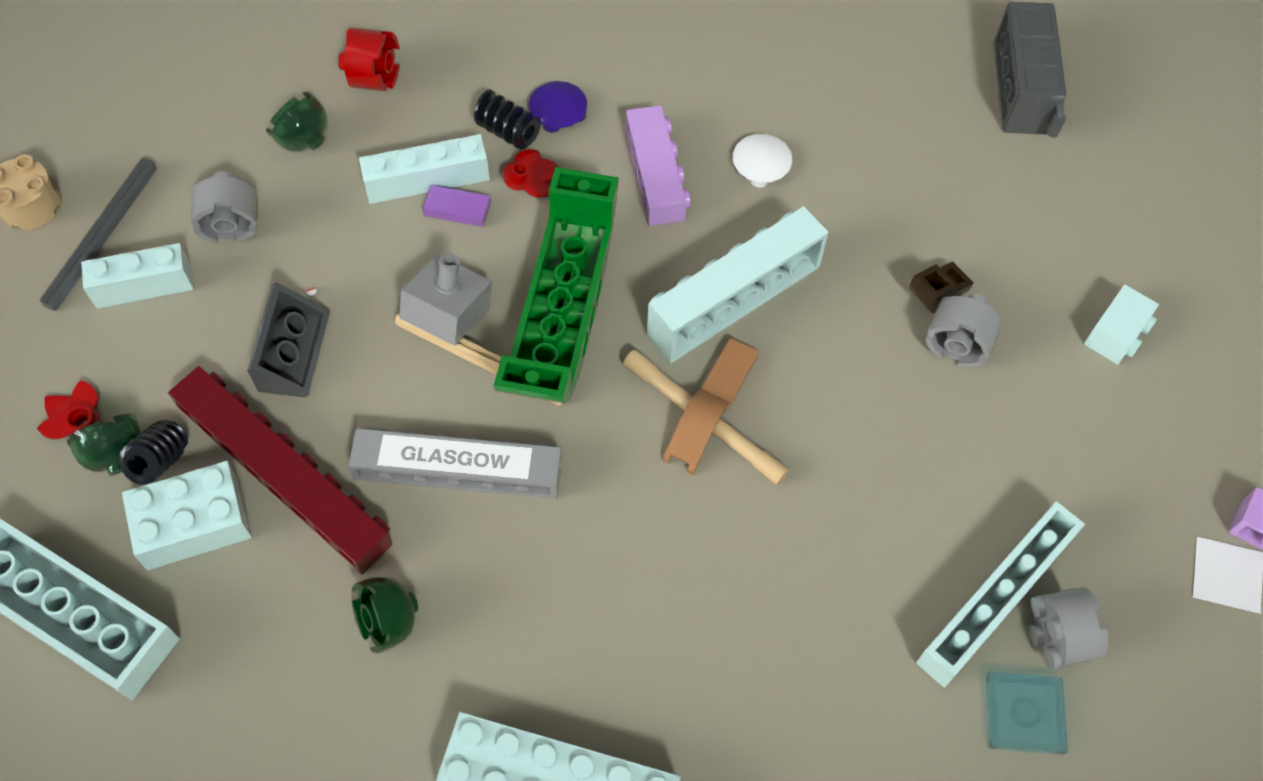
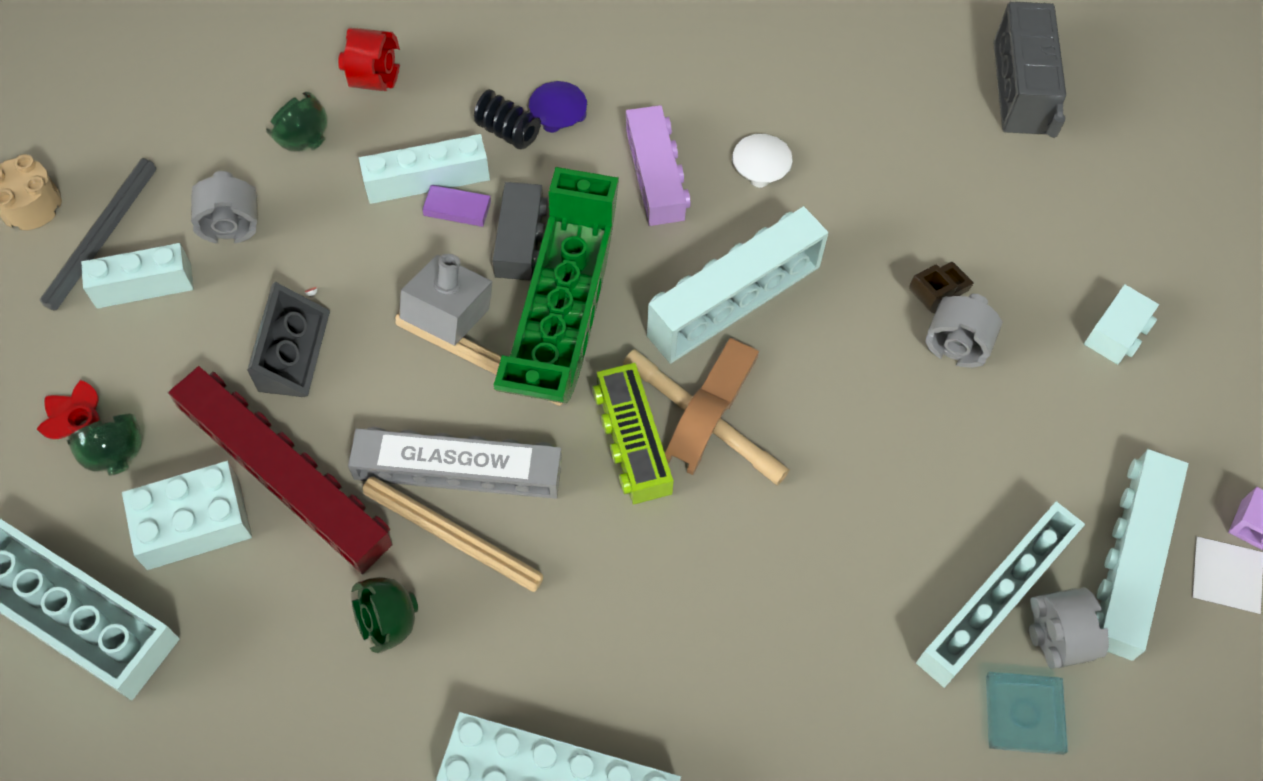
(153, 452): black piece -> none
(453, 534): none -> tan axle
(519, 230): none -> dark grey brick
(530, 173): red plate -> none
(634, 434): none -> lime brick
(1140, 552): none -> light aqua brick

